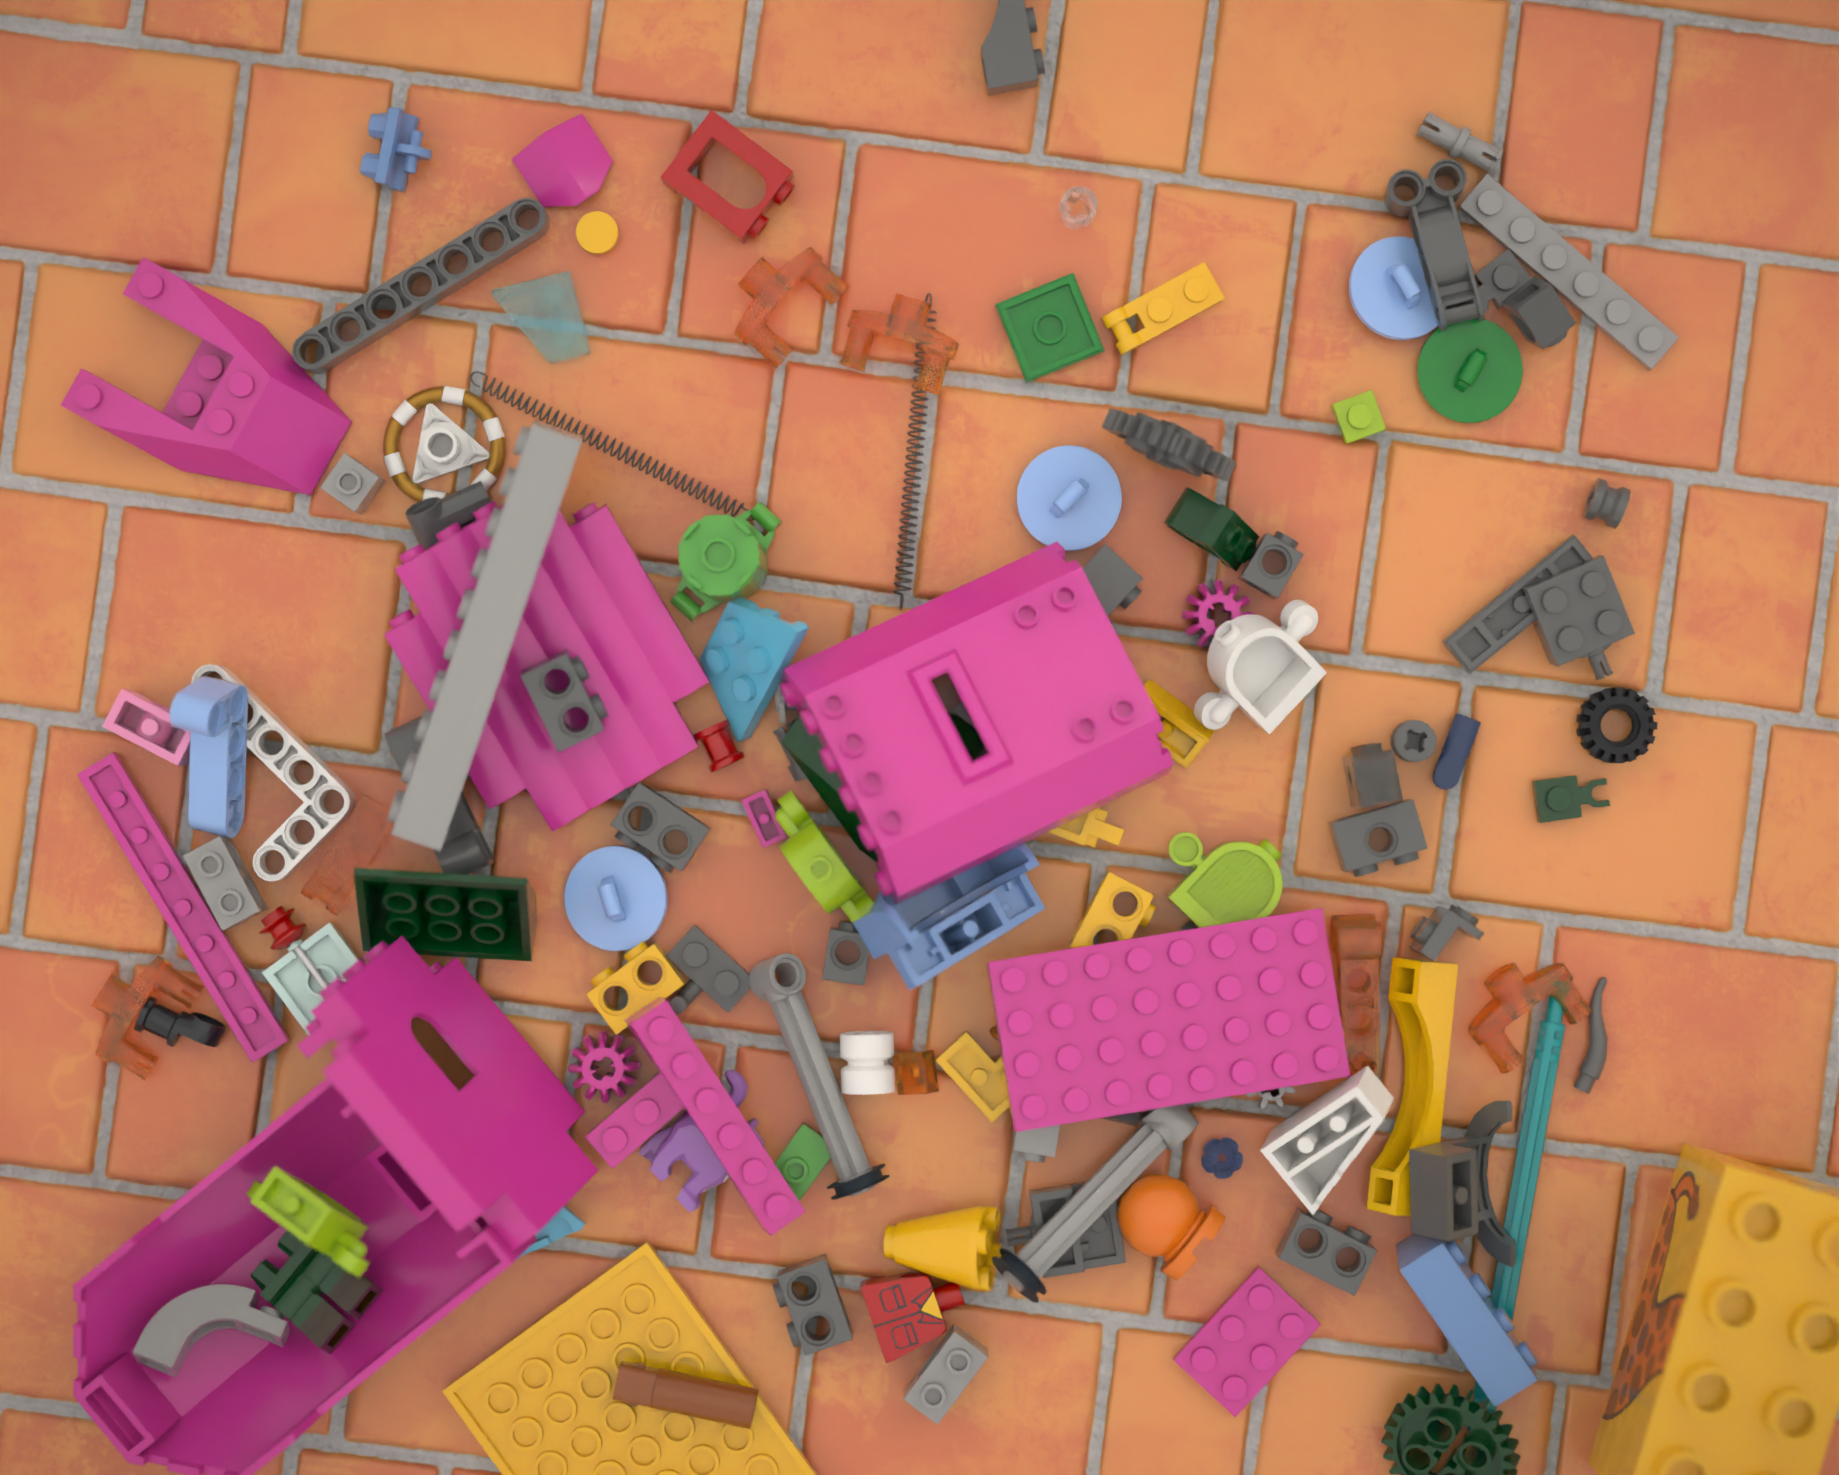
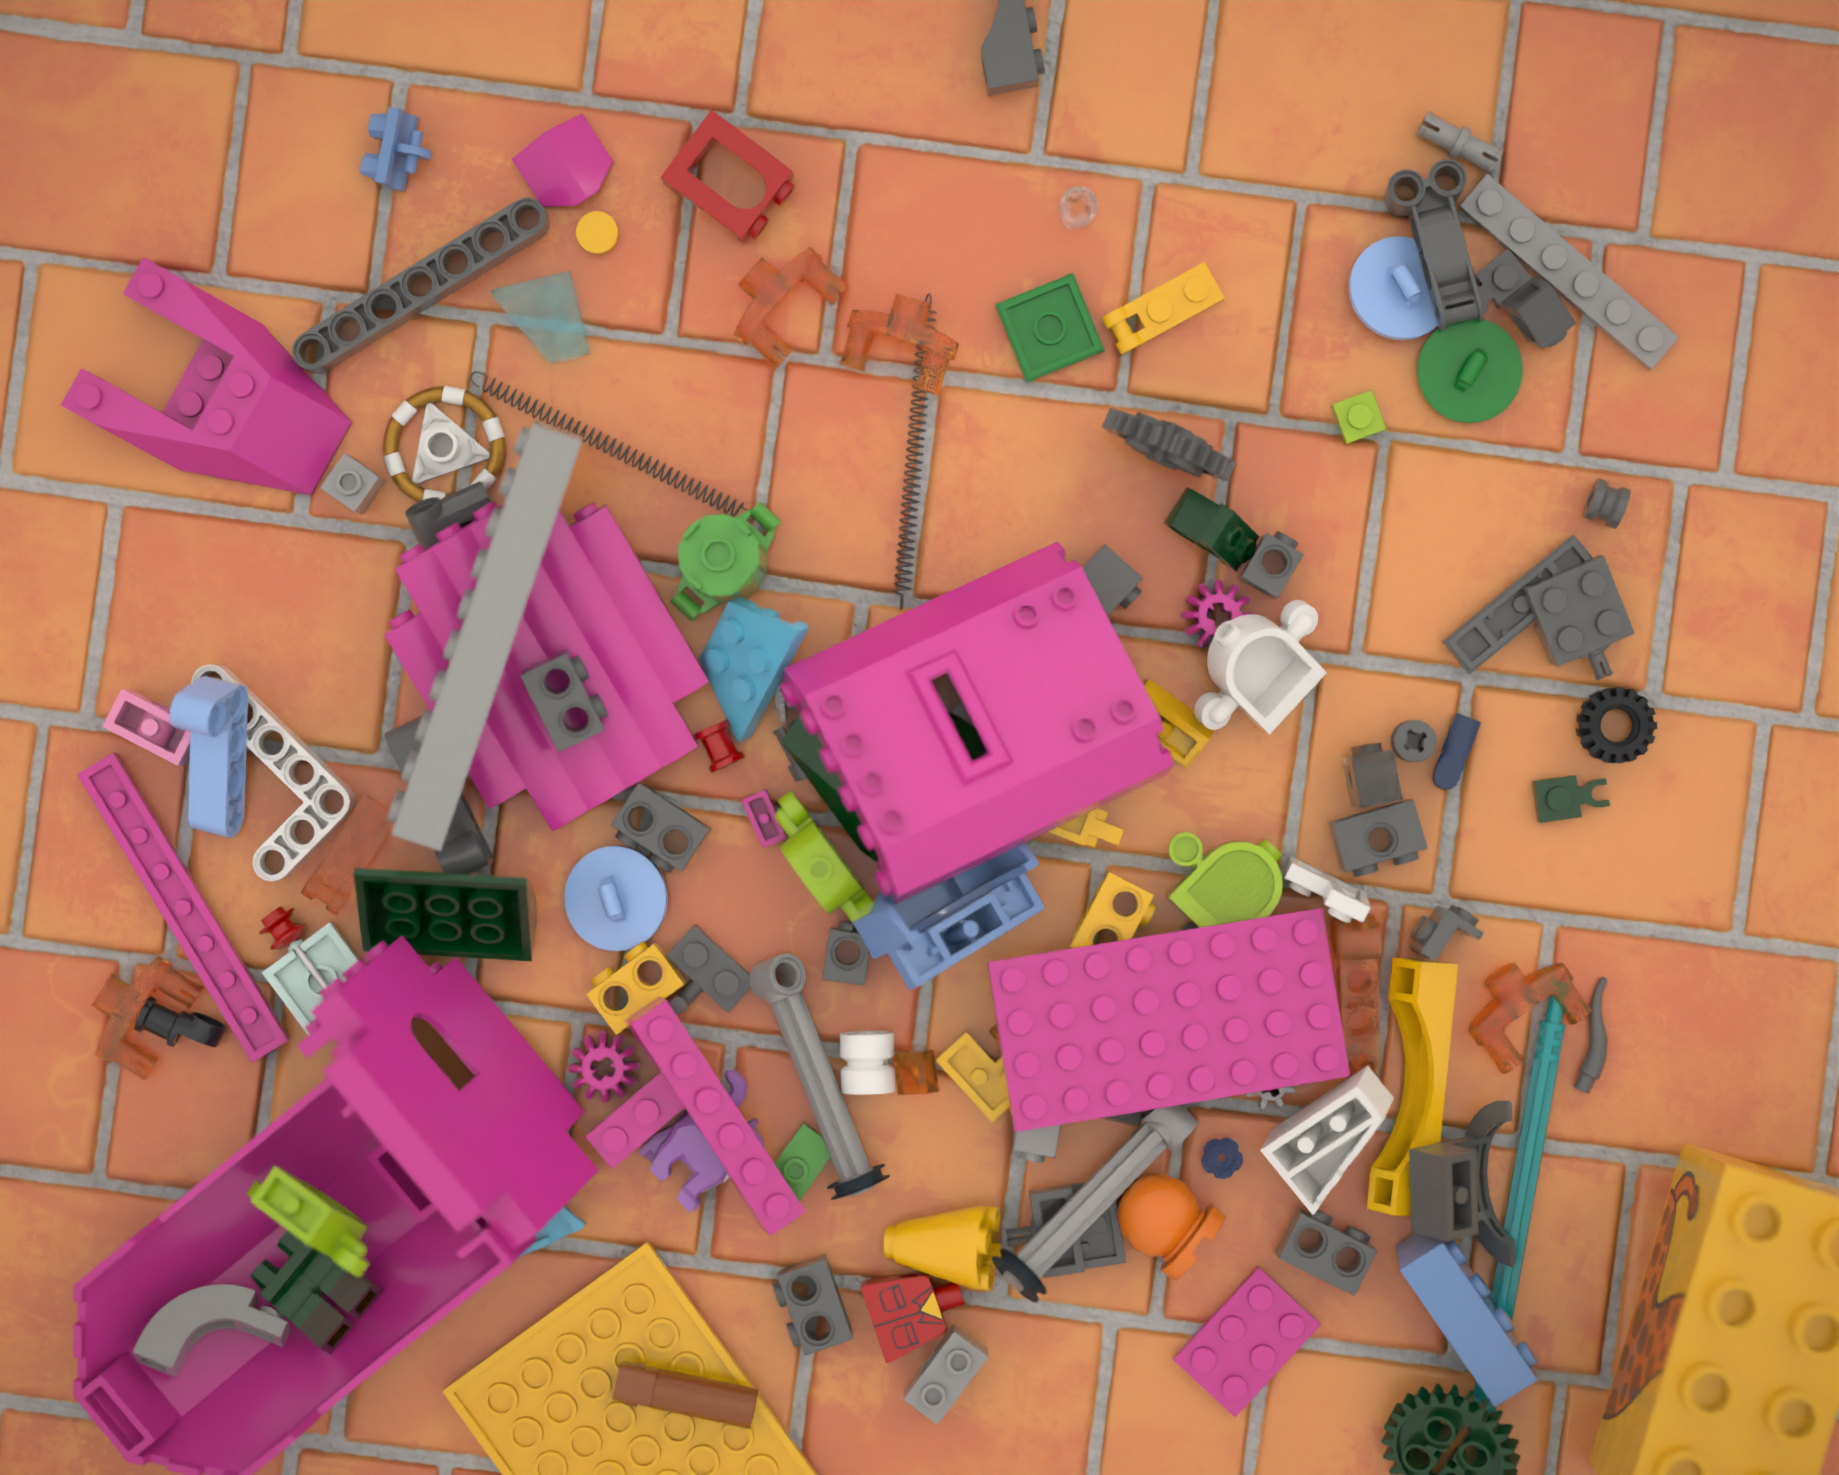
(225, 882): light grey brick -> none
(1069, 497): light blue shield -> none
(1342, 898): none -> white plate

